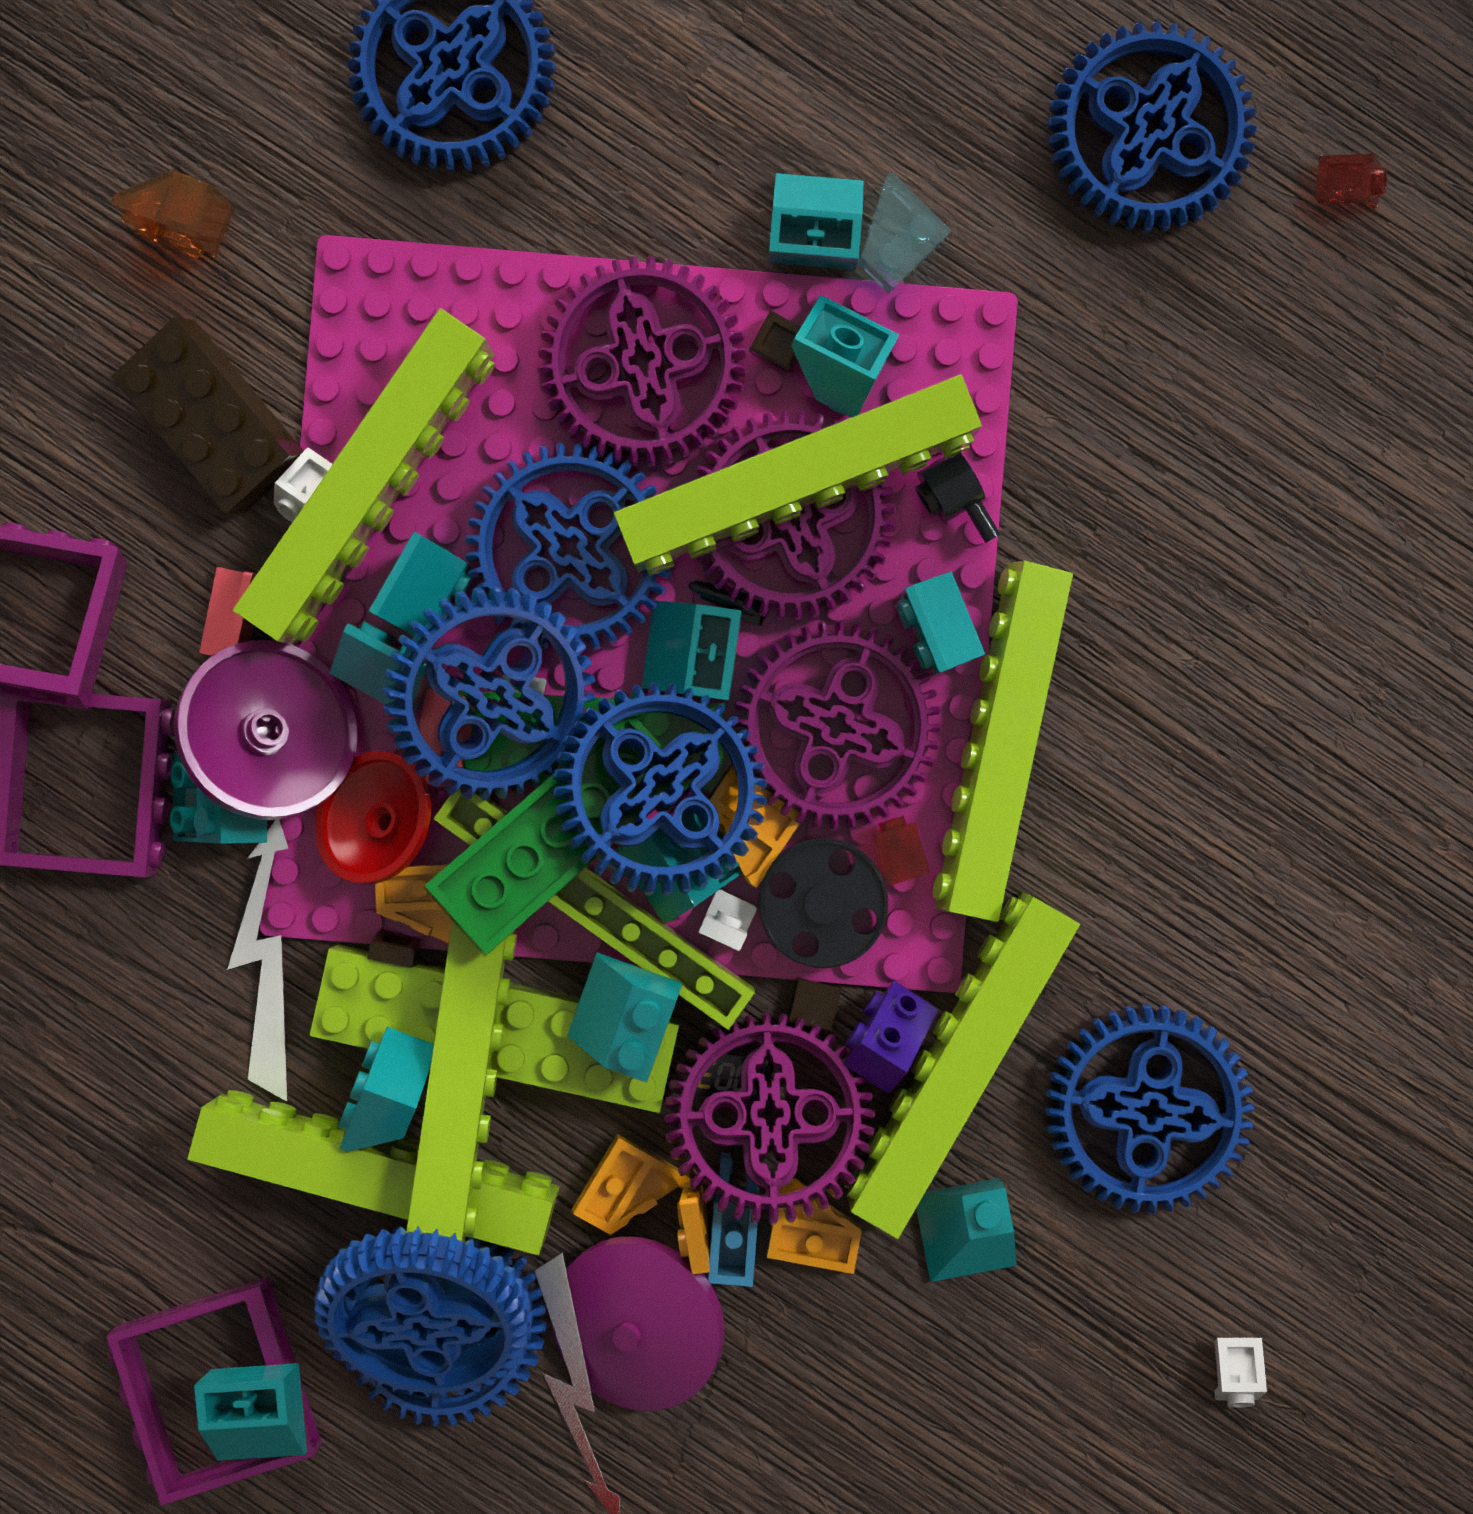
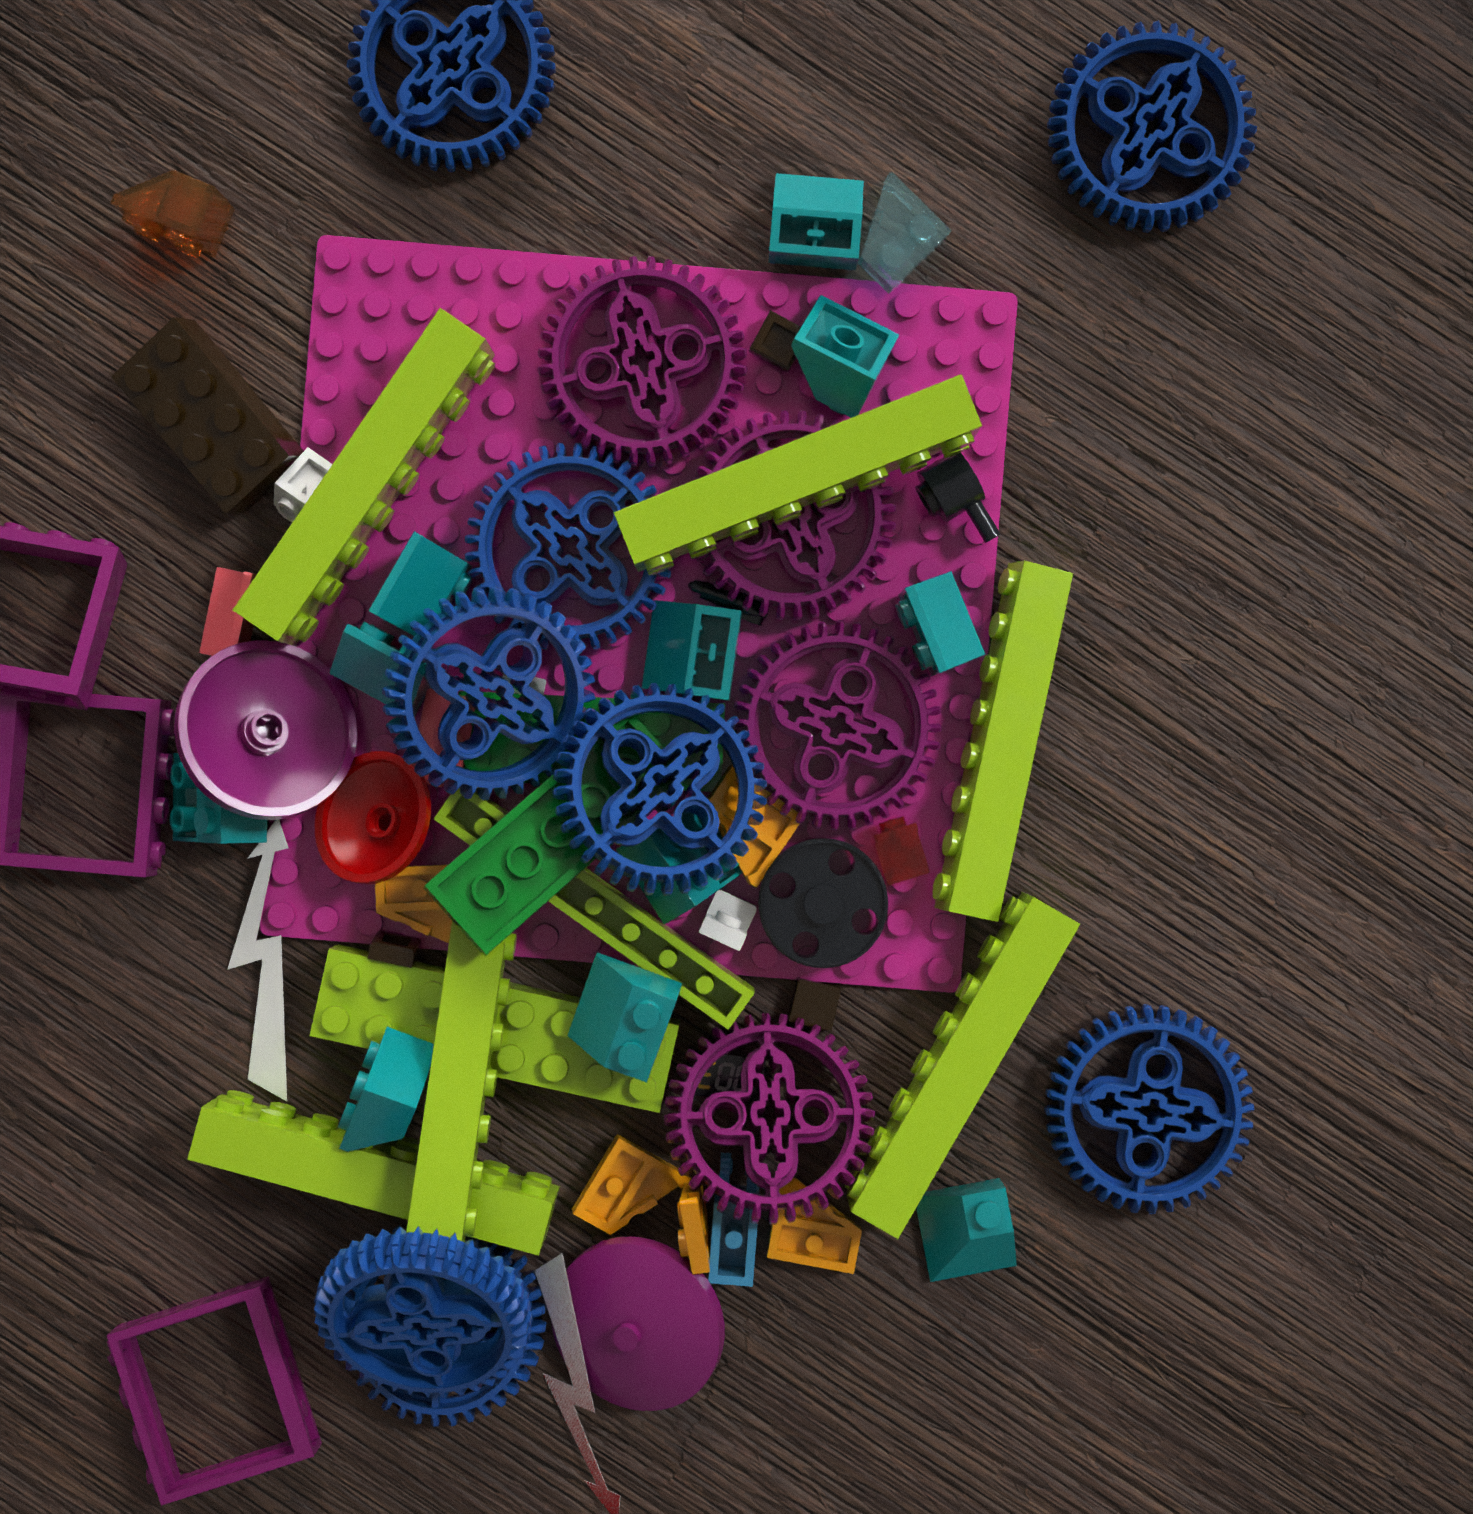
(252, 1411): teal slope -> none
(890, 1036): dark purple brick -> none
(1240, 1371): white bracket -> none
(1350, 179): clear red bracket -> none

